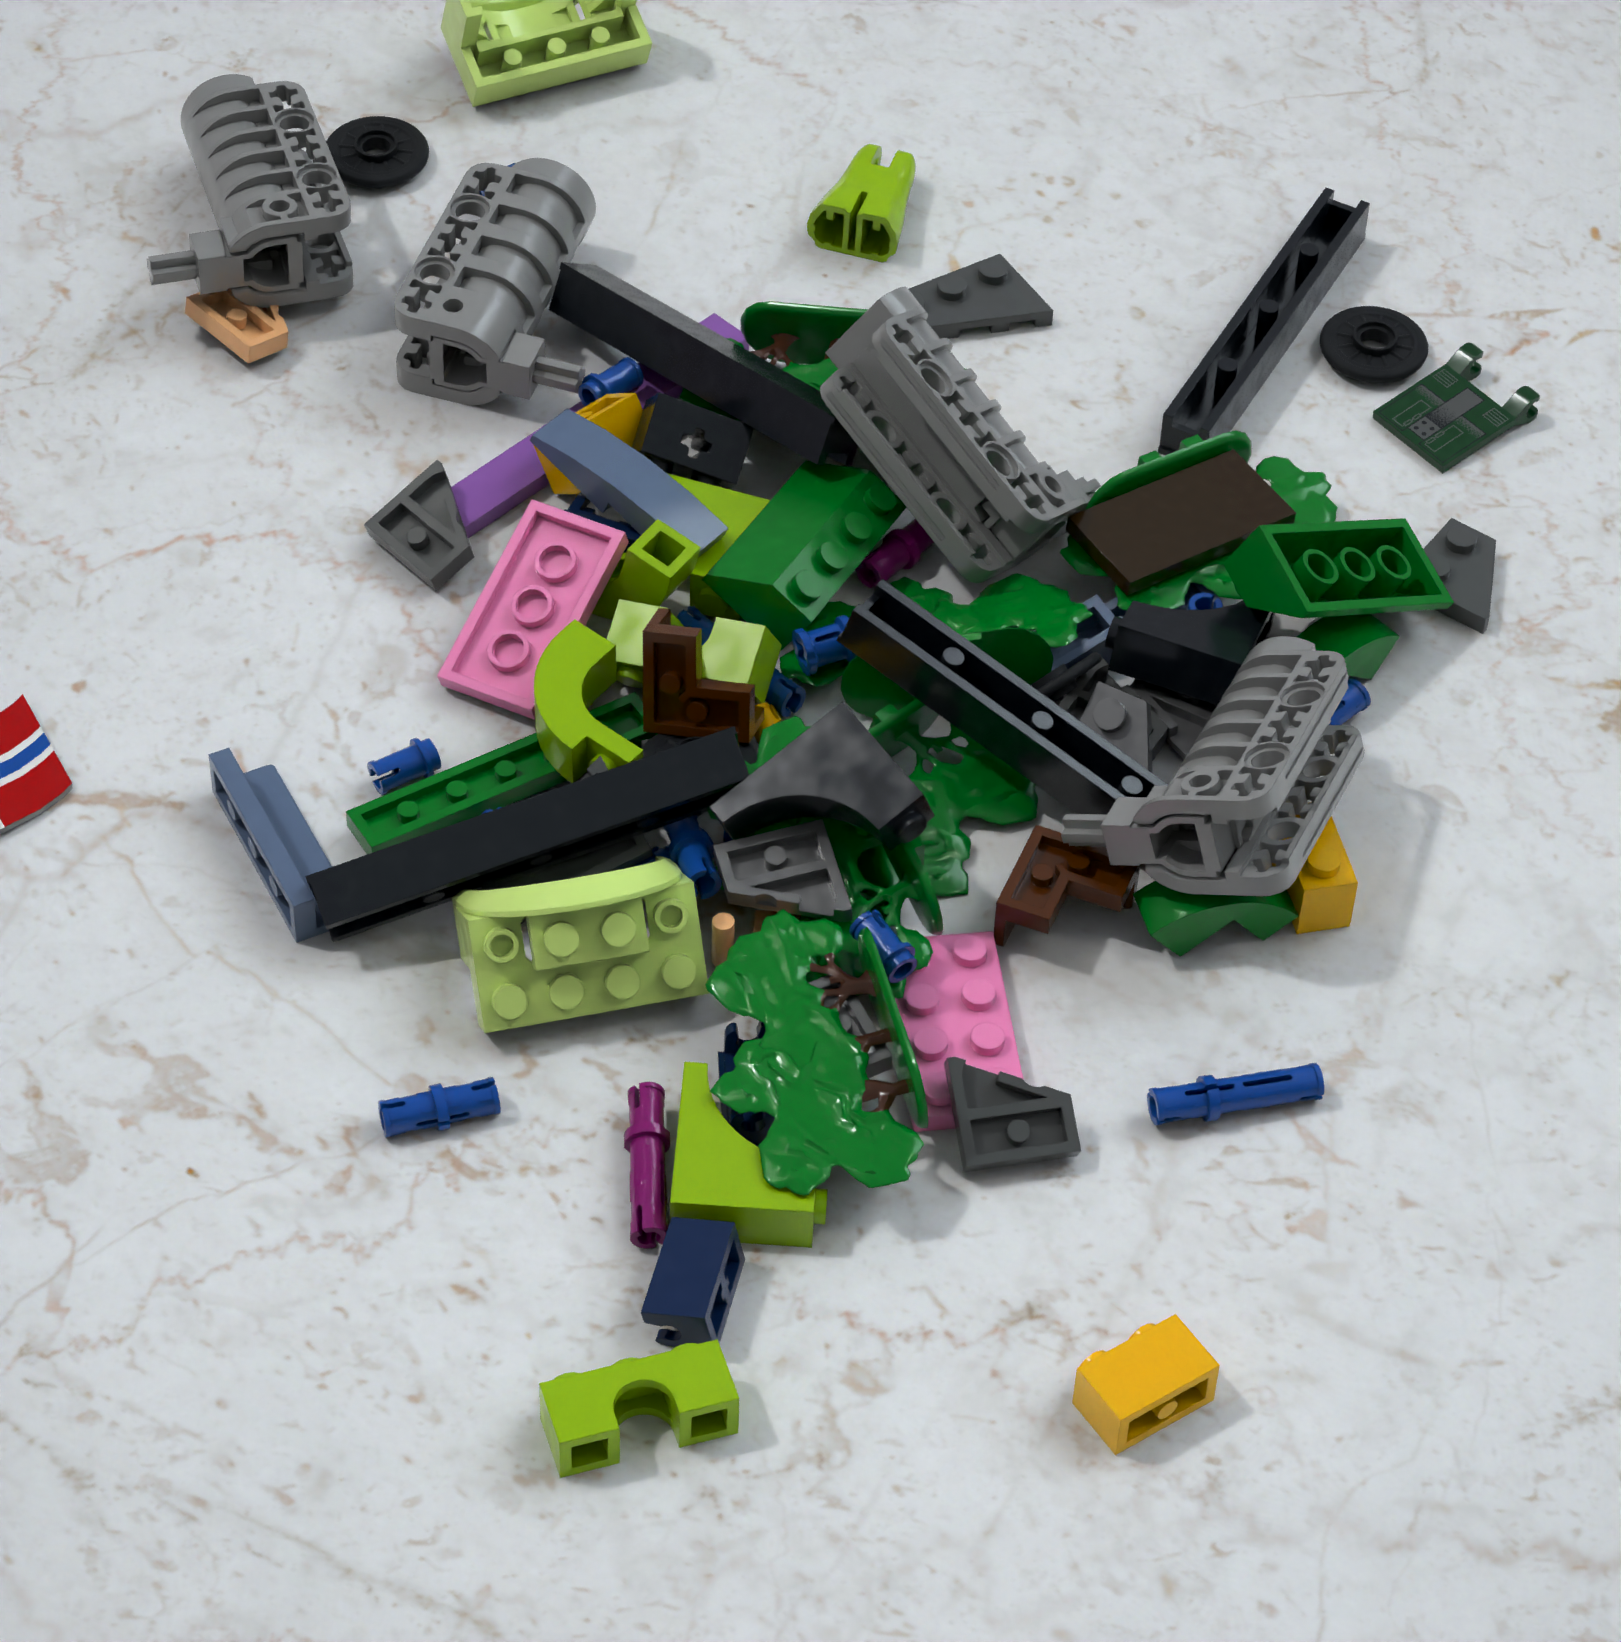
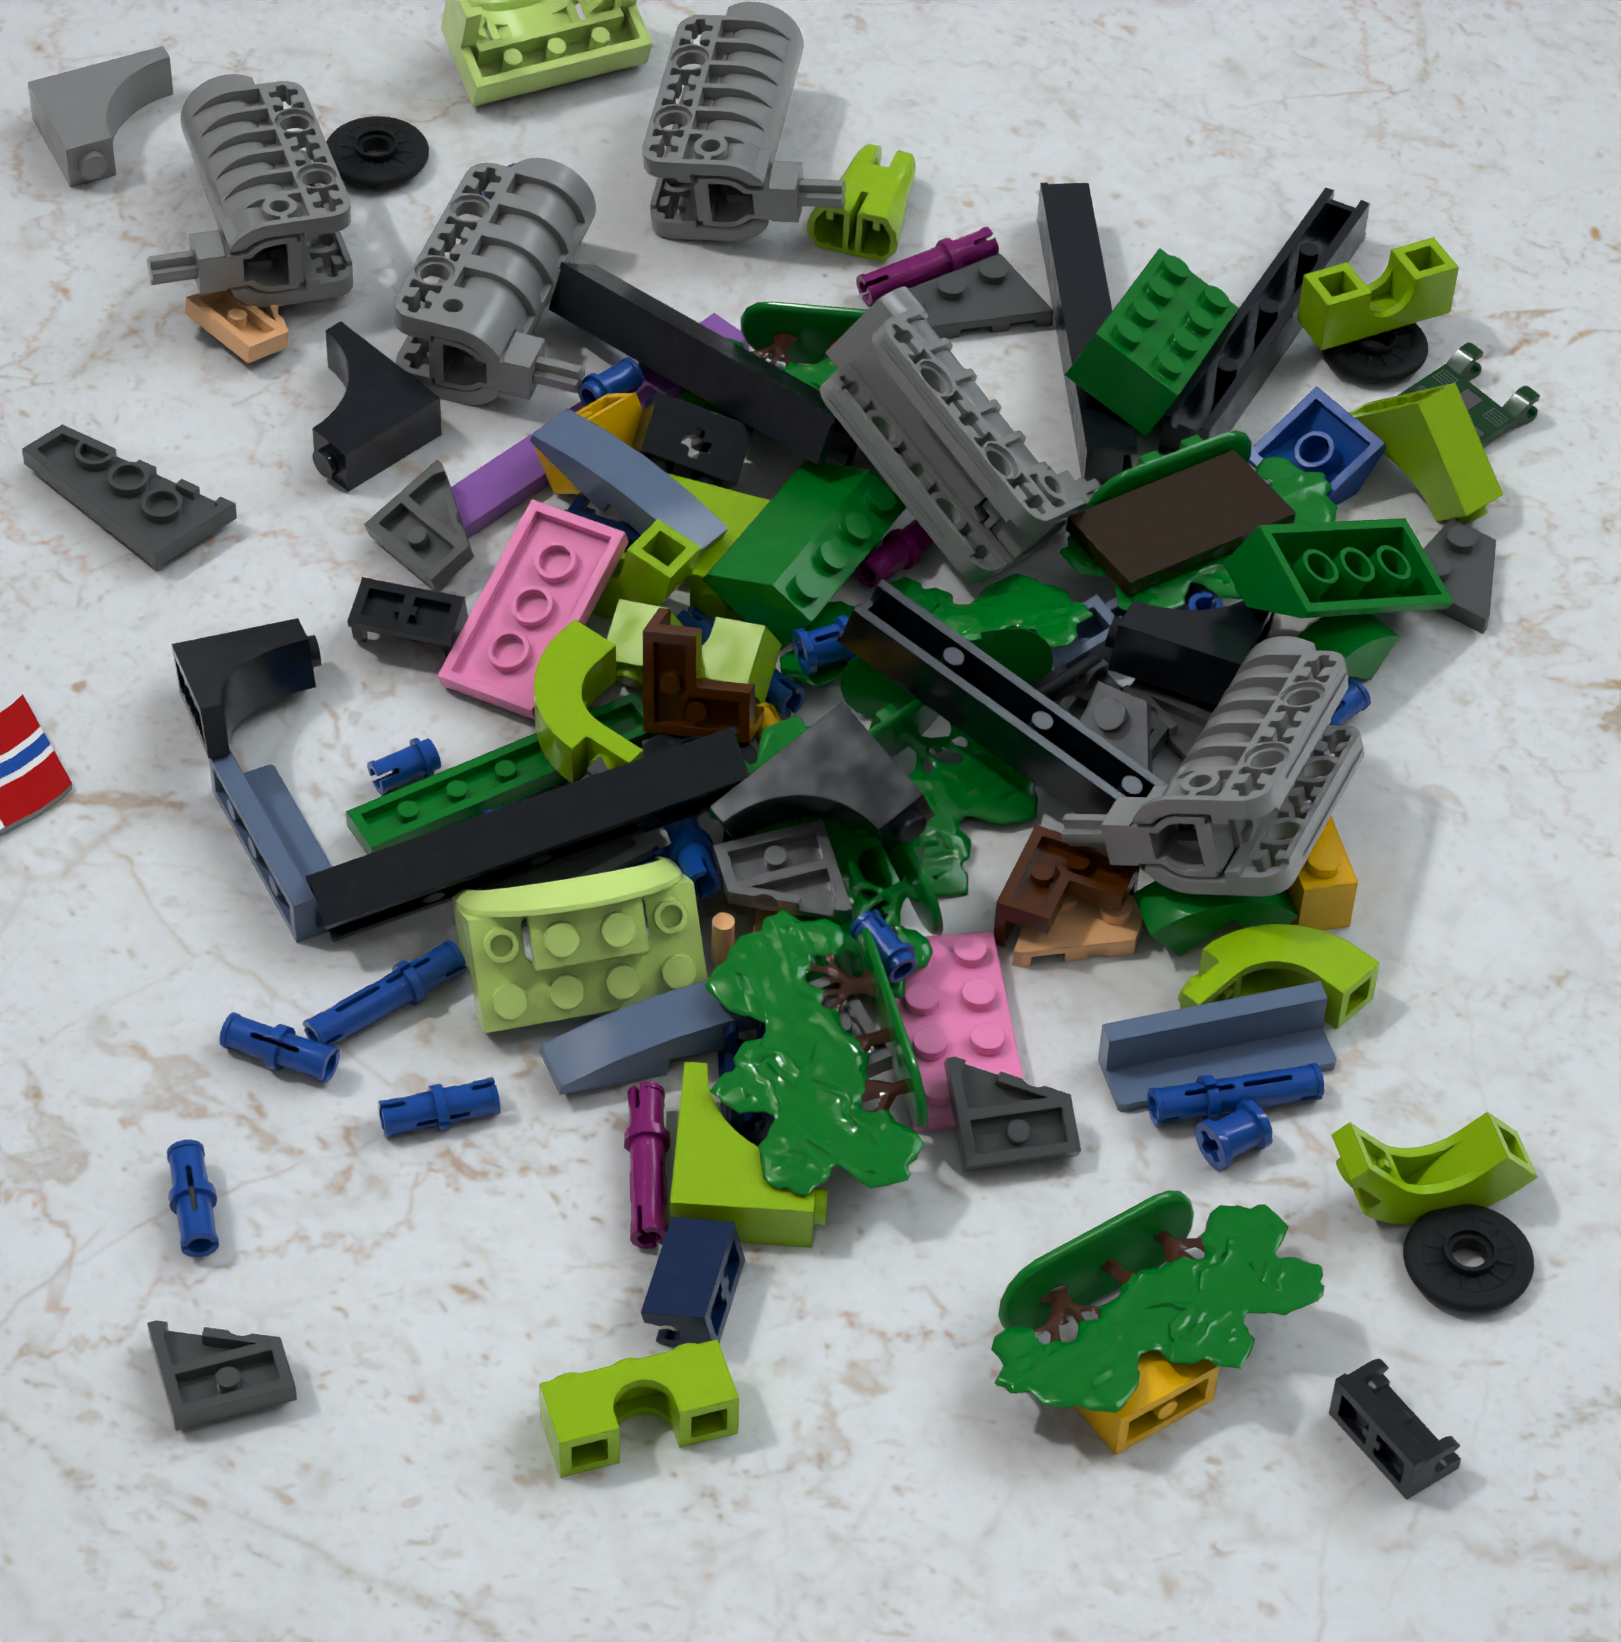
(88, 105): none -> light grey arch
(127, 497): none -> dark grey wing
(197, 1225): none -> blue pin
(219, 1373): none -> dark grey wing
(239, 672): none -> black arch
(279, 1047): none -> blue pin
(379, 417): none -> black arch
(404, 985): none -> blue pin
(407, 613): none -> black hinge
(640, 1039): none -> sand blue slope
(729, 129): none -> light grey piece
(942, 259): none -> magenta pin
(1080, 307): none -> black tile
(1083, 932): none -> light nougat wing
(1152, 341): none -> green brick
(1181, 1309): none -> green plant
(1215, 1039): none -> sand blue panel
(1233, 1134): none -> blue bush
(1280, 958): none -> lime arch
(1324, 439): none -> blue slope
(1390, 1430): none -> black hinge
(1402, 1184): none -> lime arch
(1413, 288): none -> lime arch
(1437, 448): none -> lime arch
(1477, 1289): none -> black wheel

